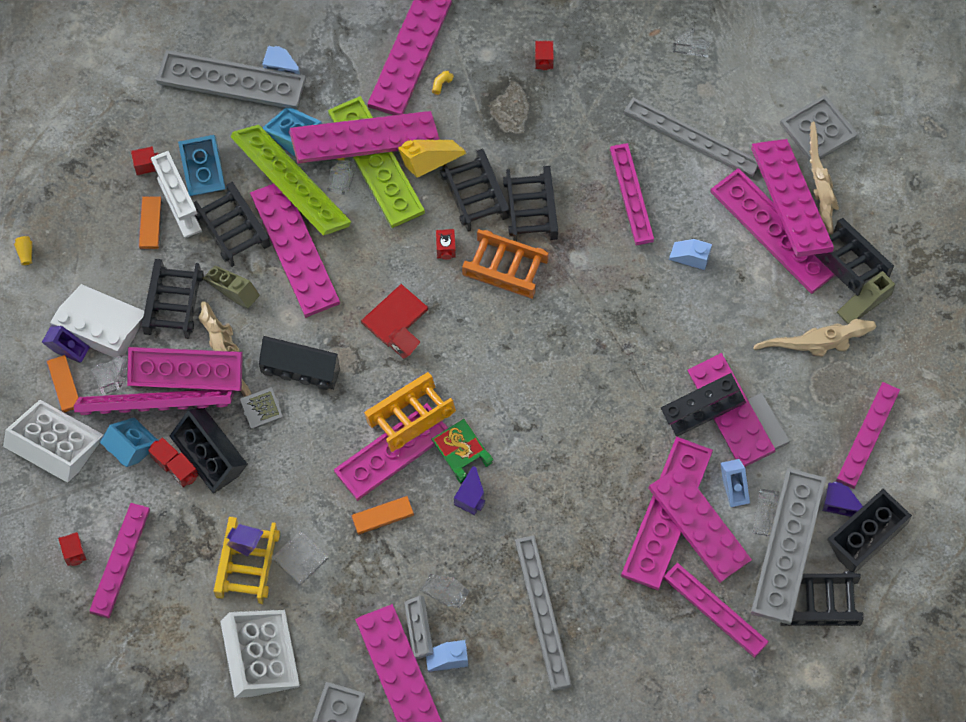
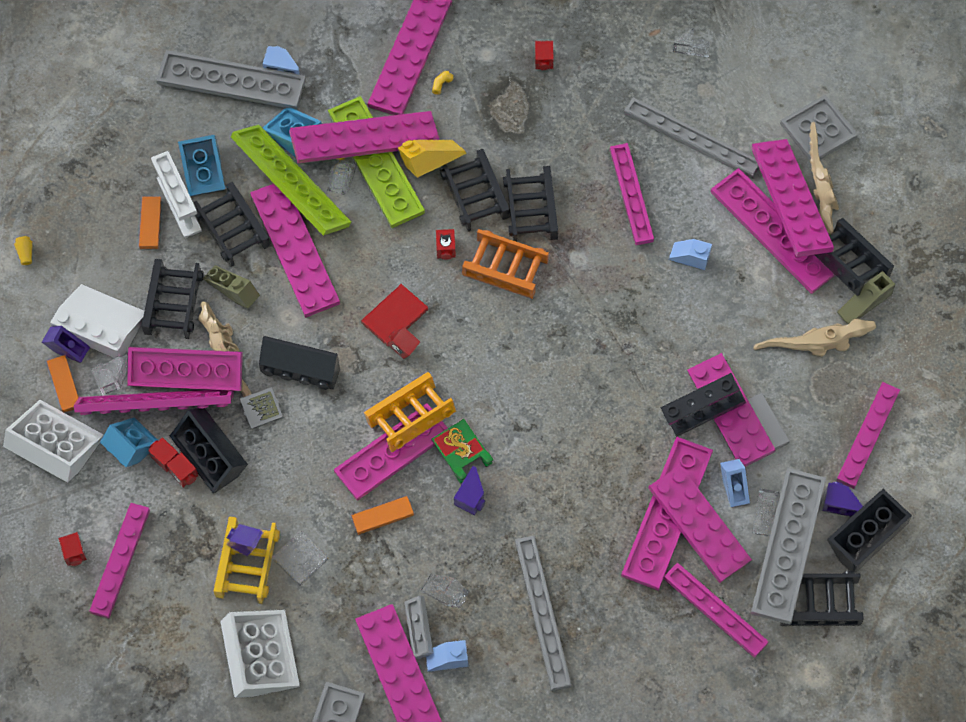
(142, 160): red brick -> none

